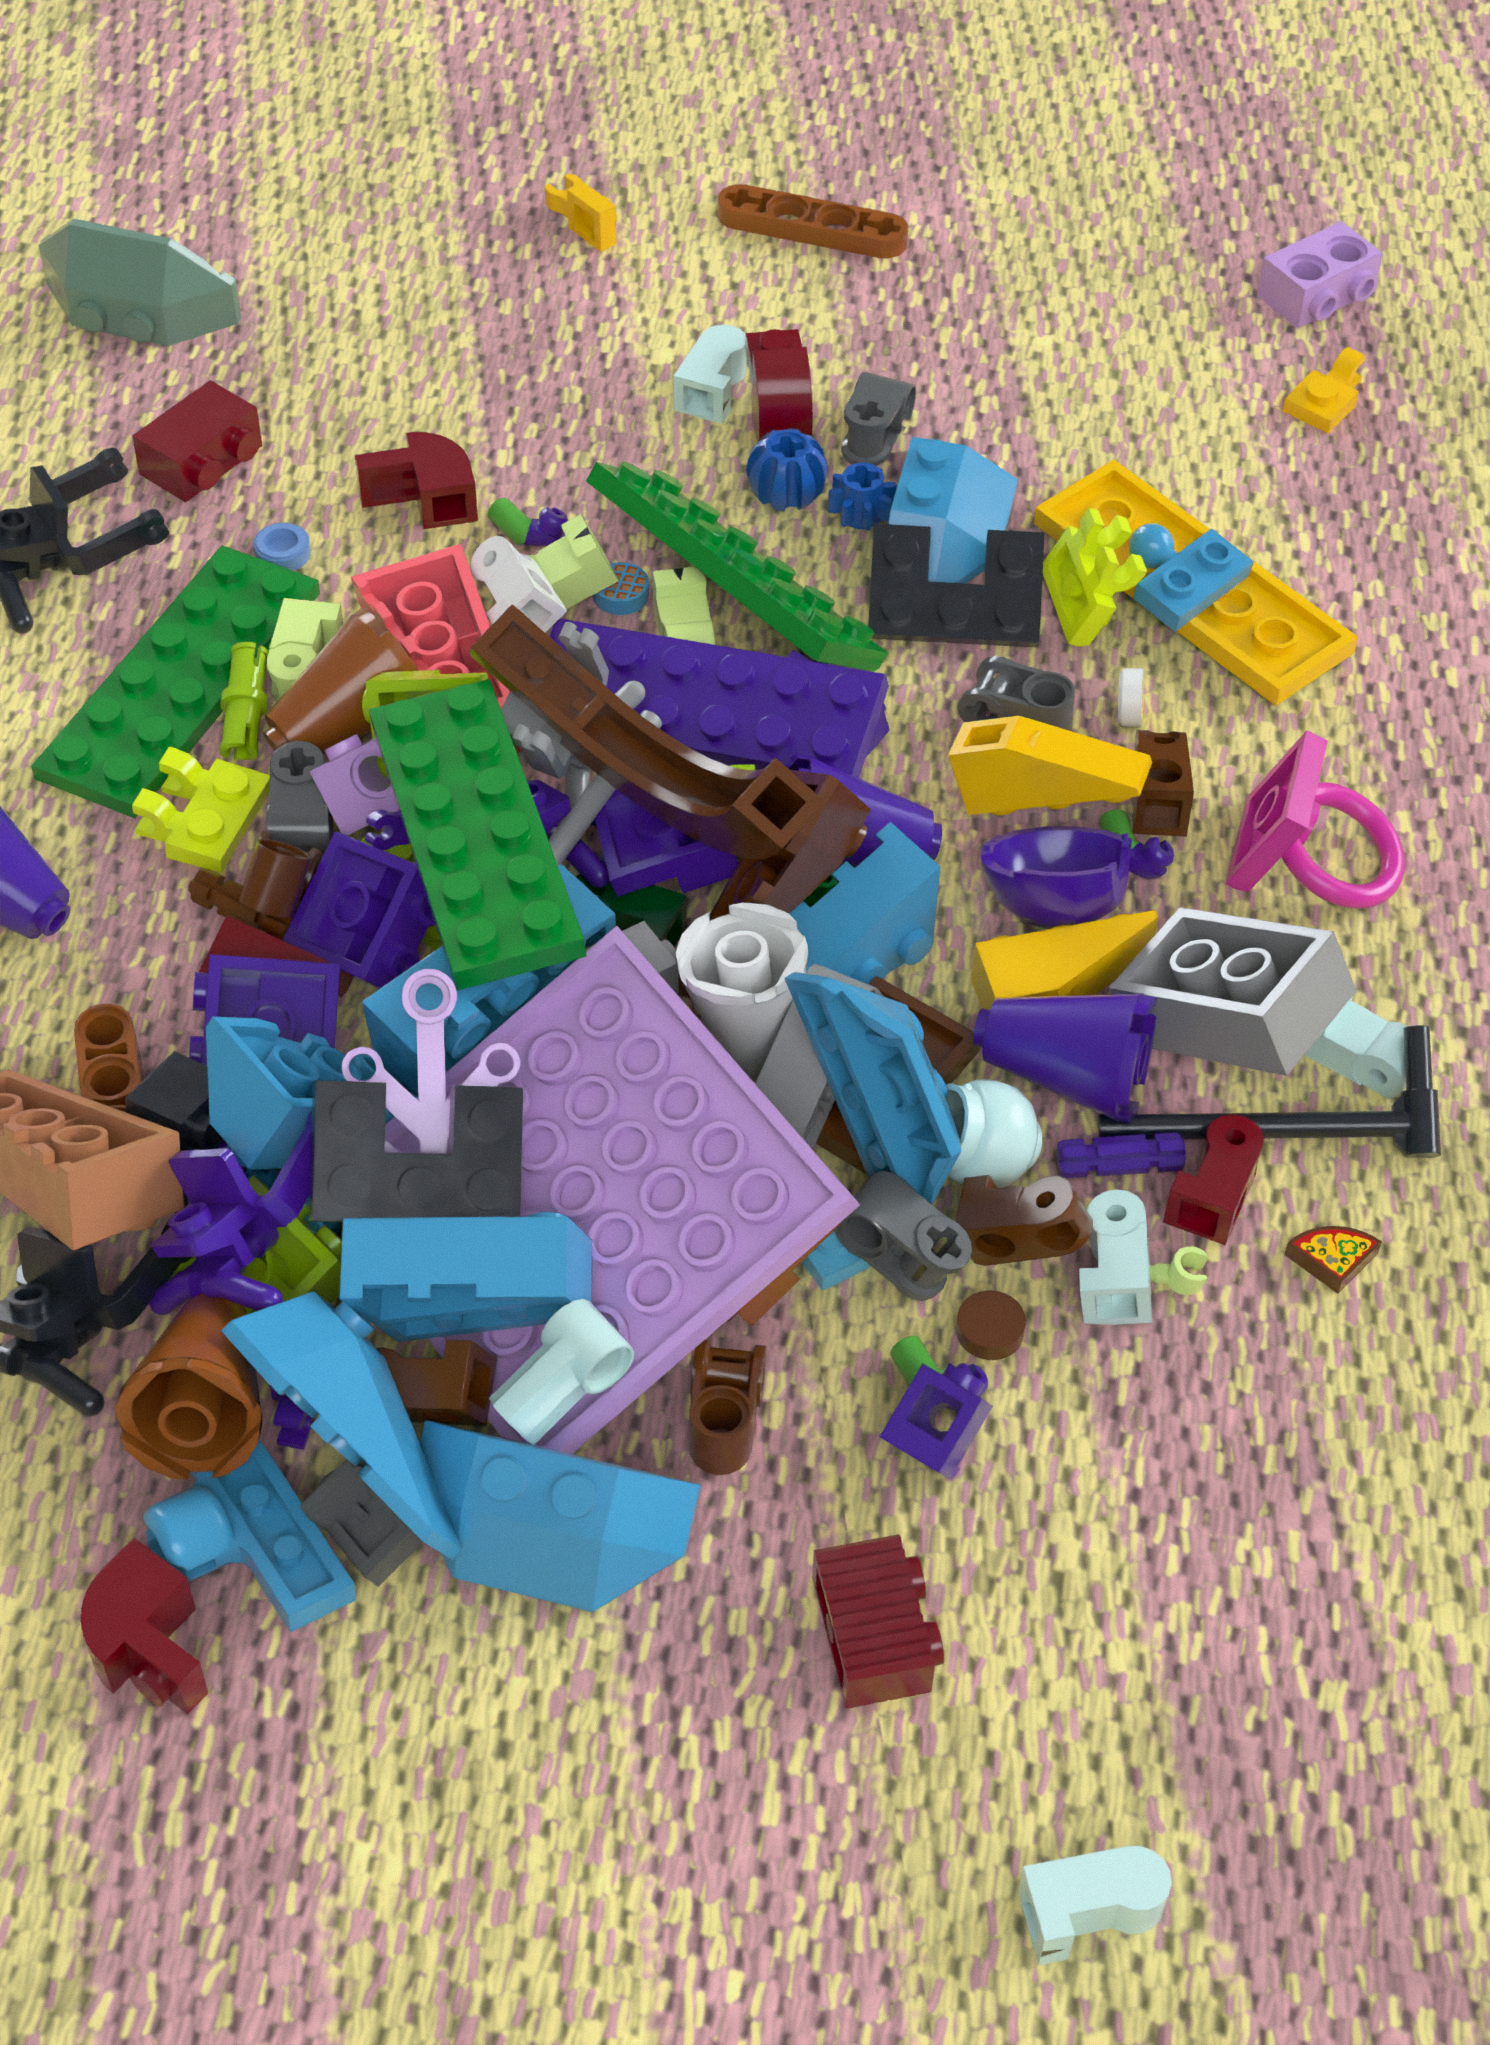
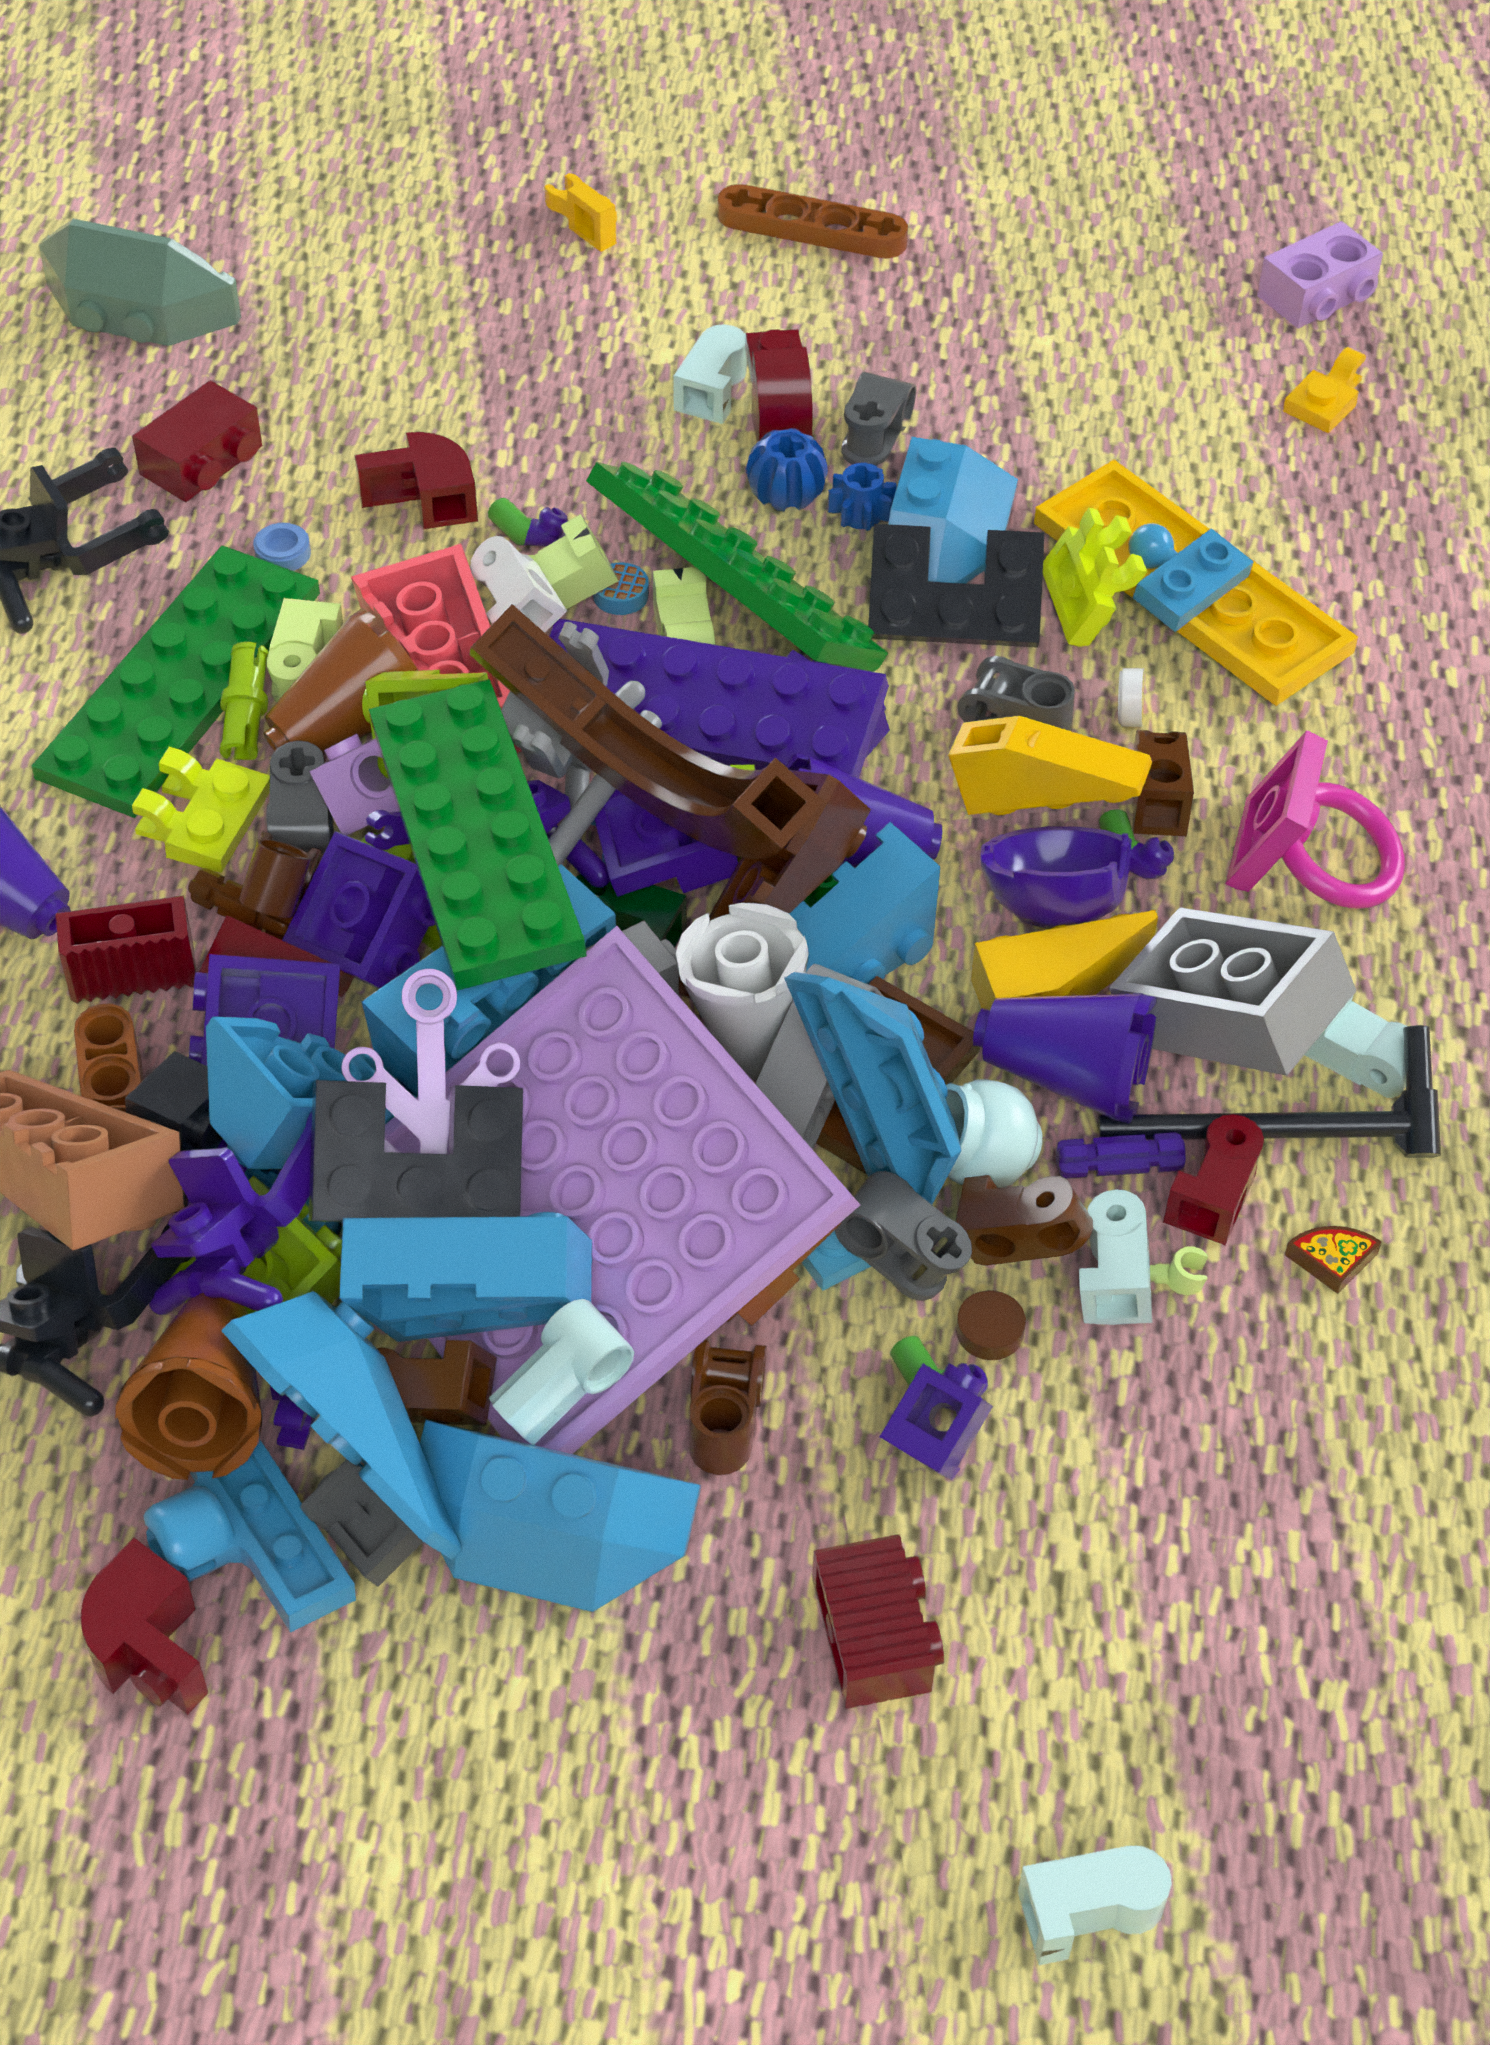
(126, 948): none -> dark red brick

